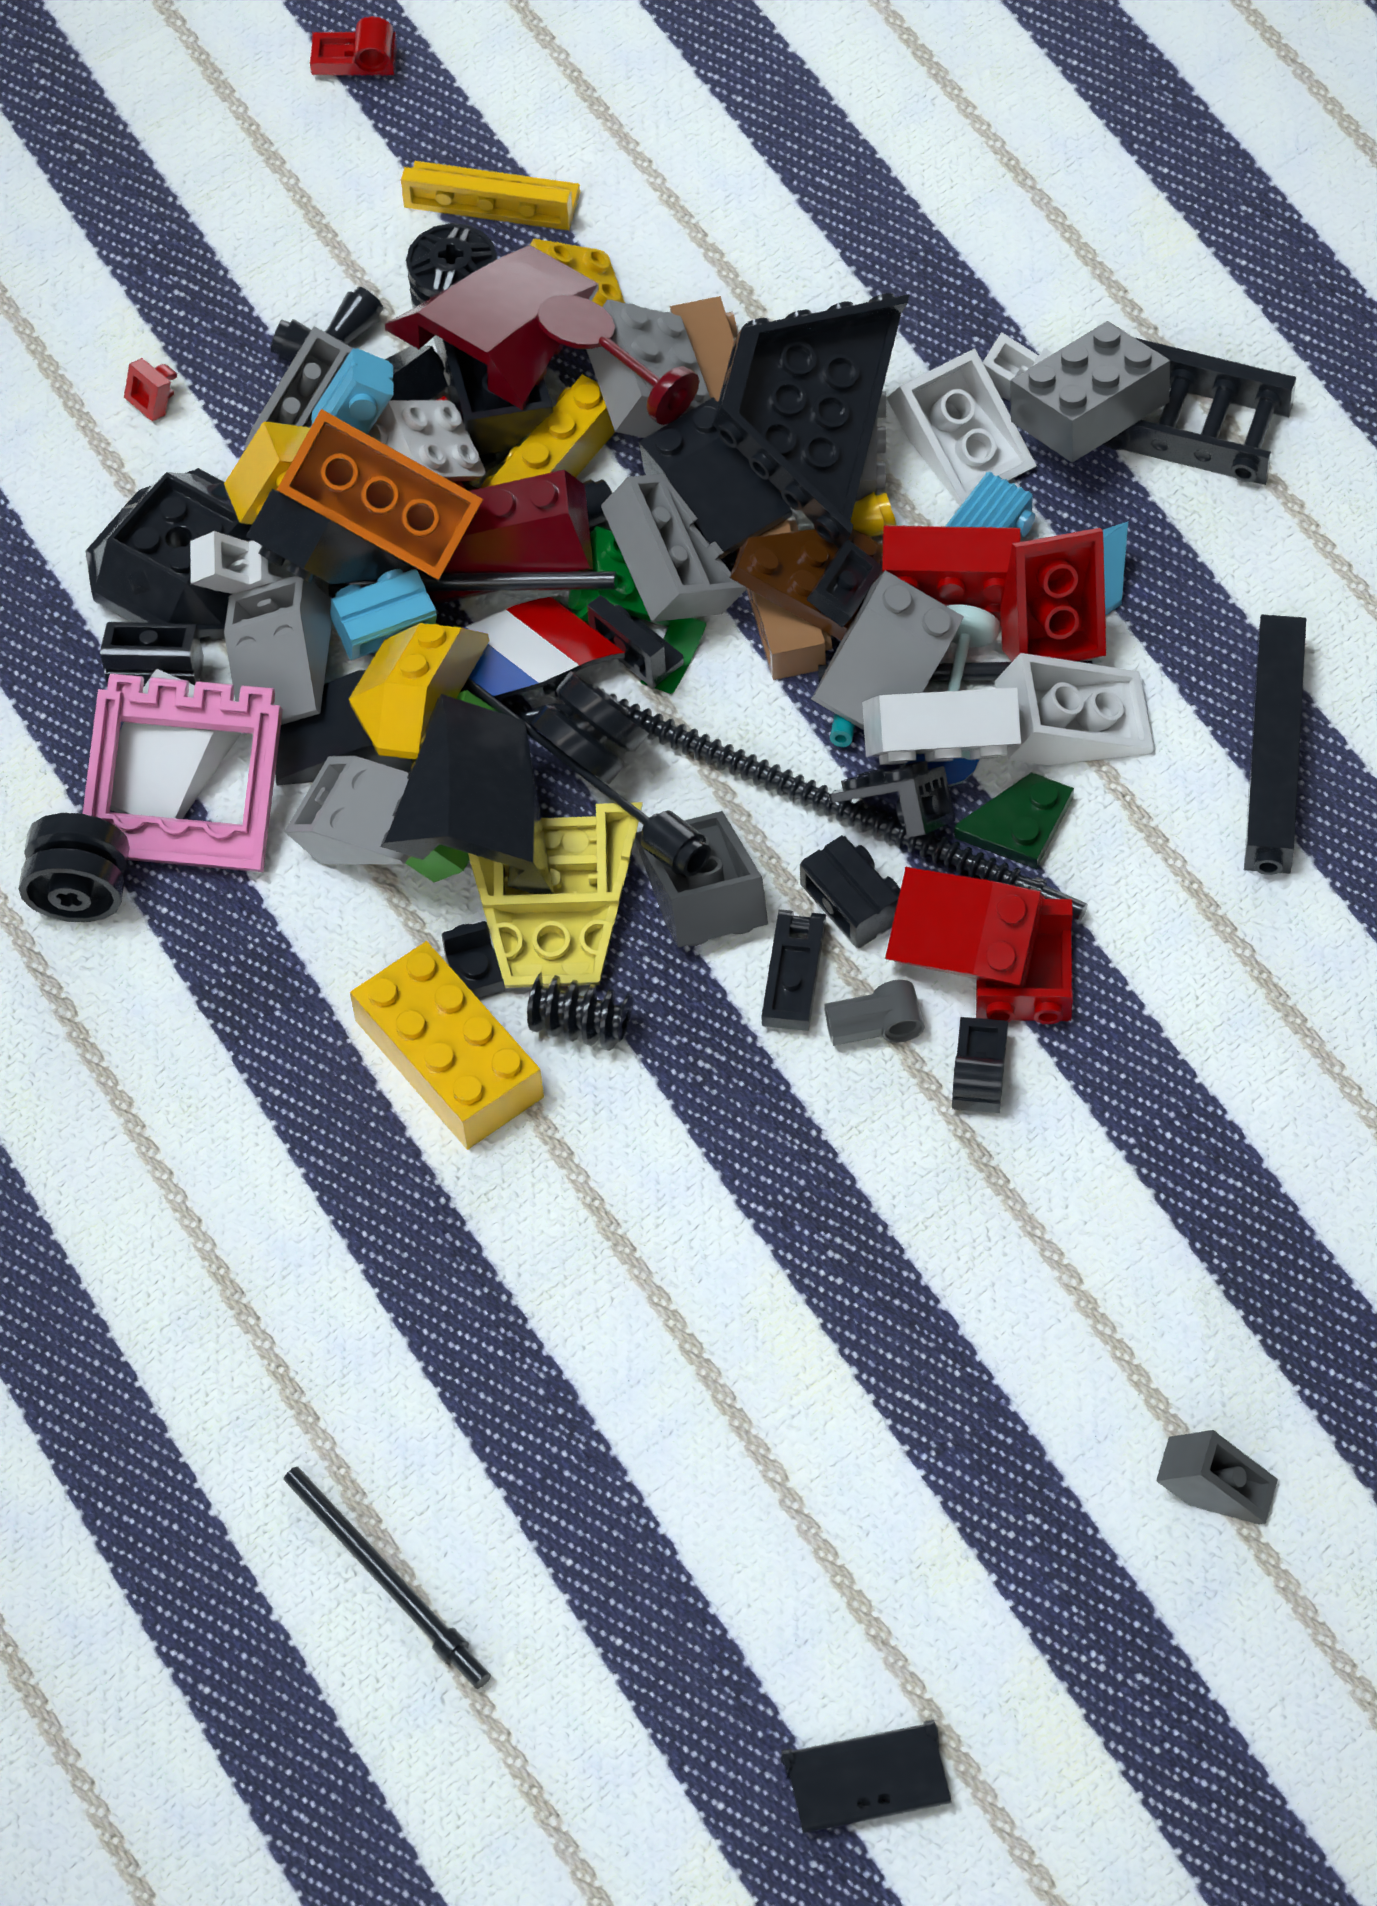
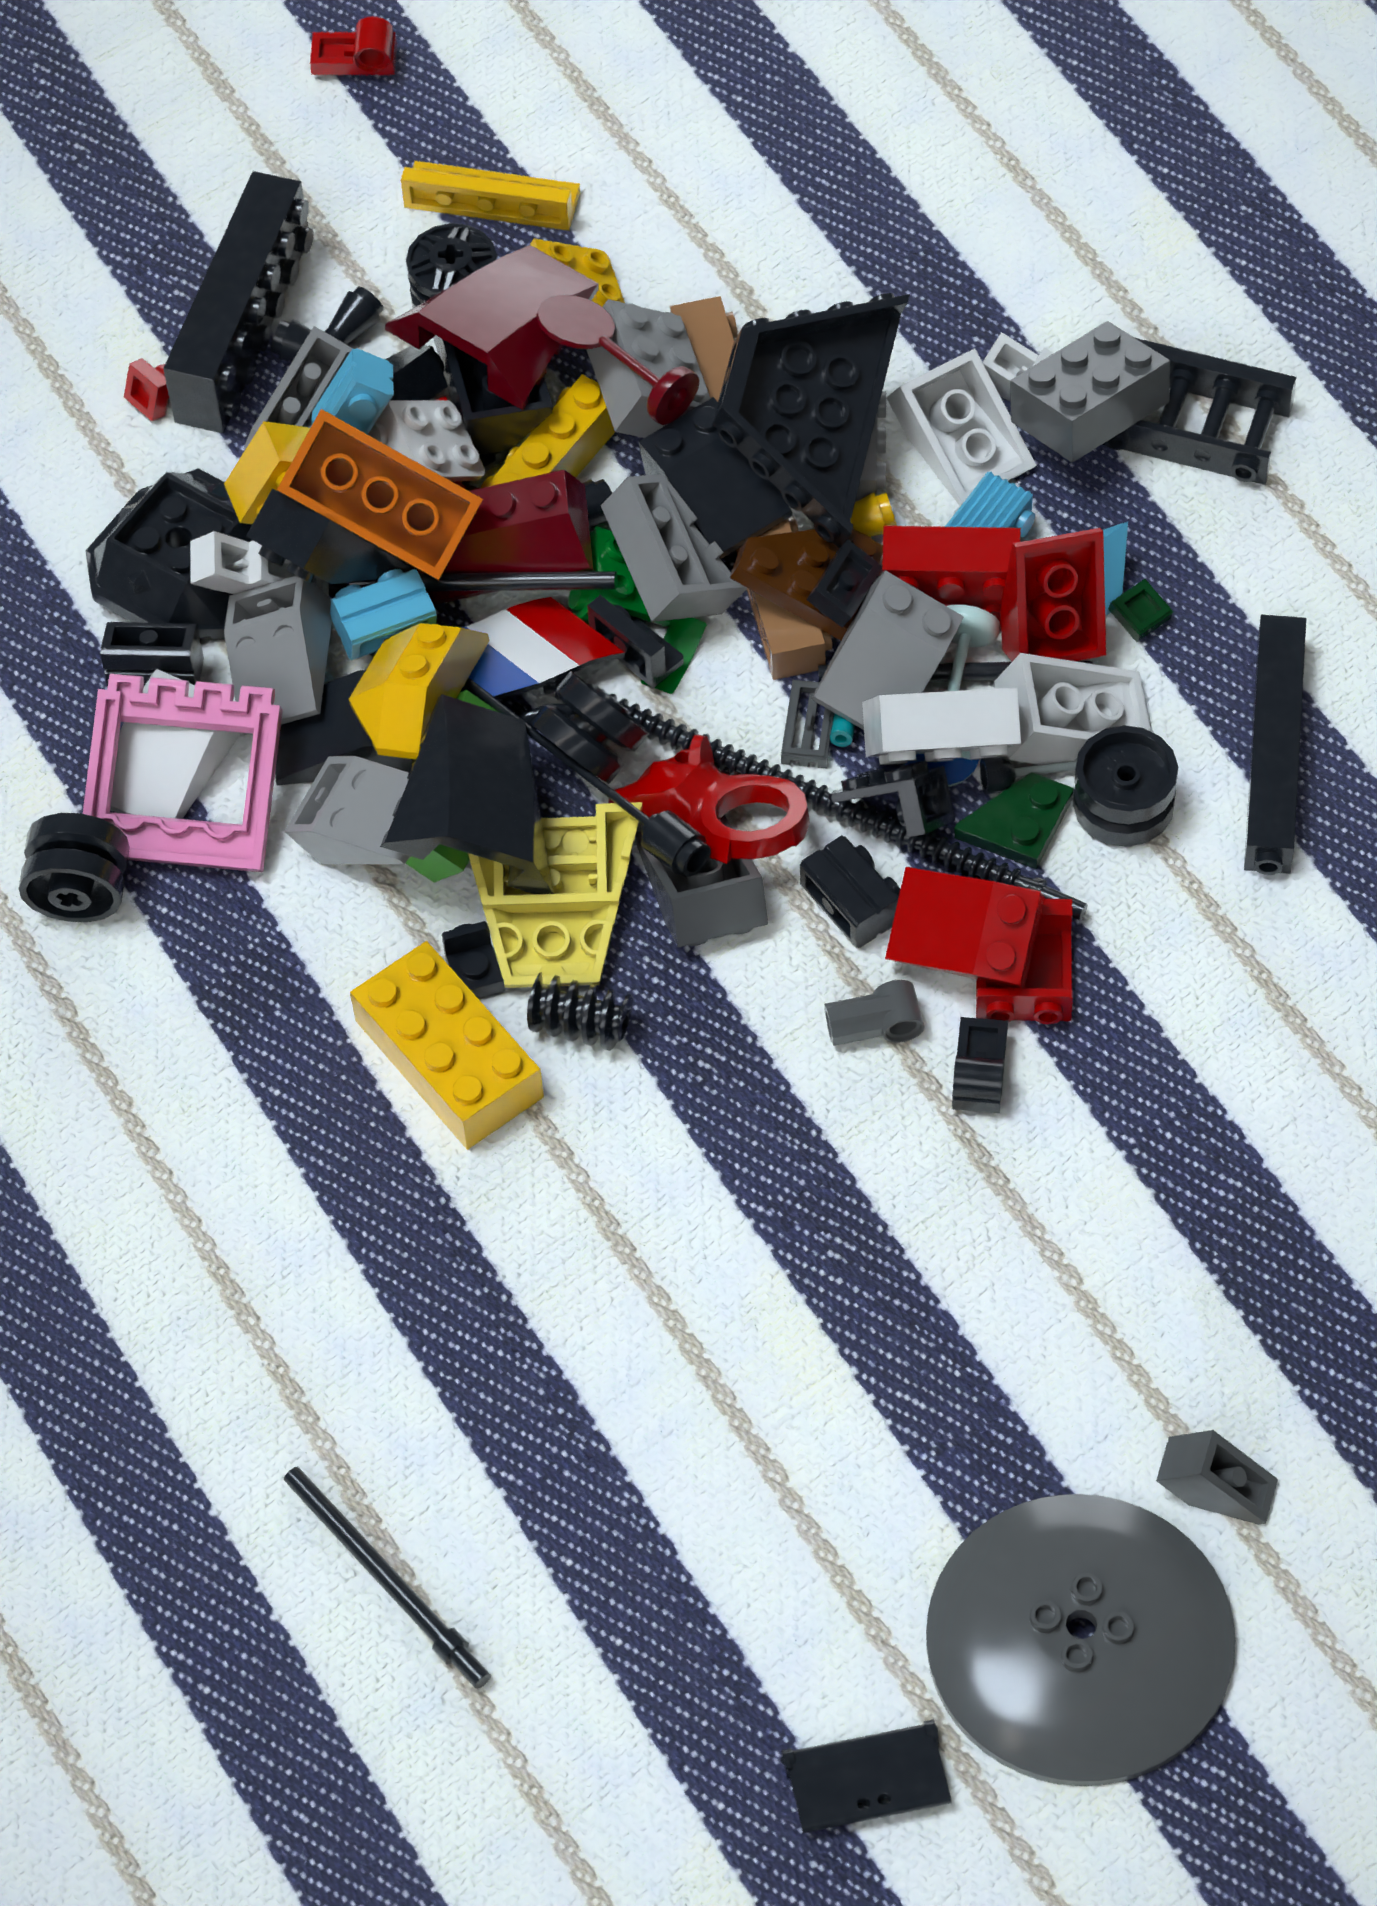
(238, 302): none -> black brick
(703, 795): none -> red animal
(793, 971): black plate -> none
(805, 753): none -> dark grey tile
(999, 774): none -> black hinge
(1066, 1703): none -> dark grey dish
(1125, 785): none -> black wheel
(1140, 610): none -> dark green tile

